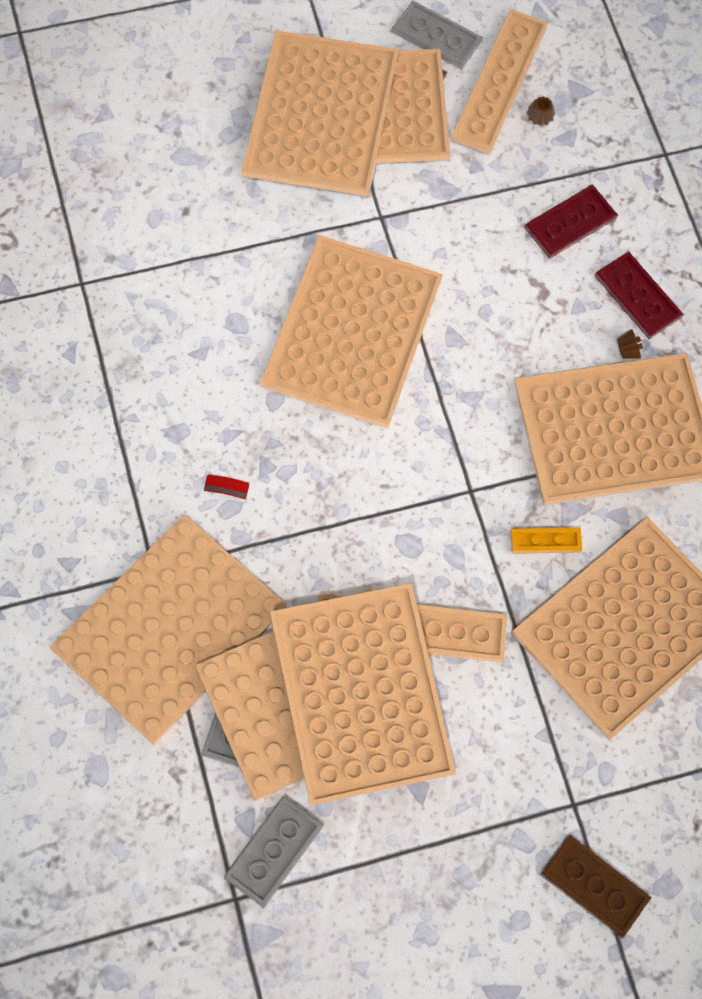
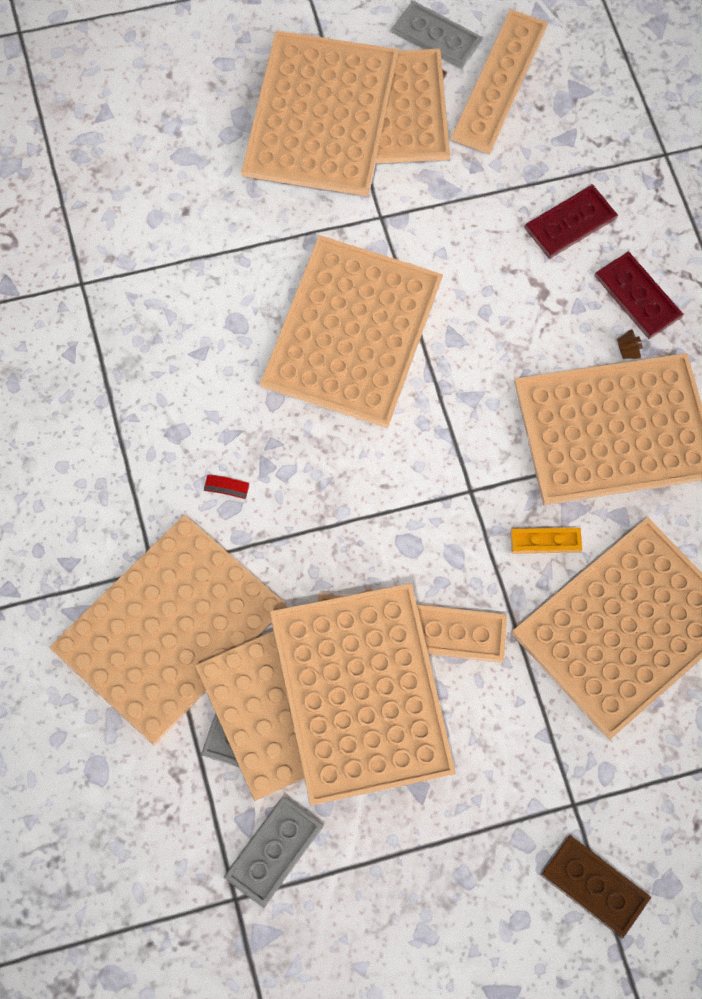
(541, 111): reddish brown piece -> none

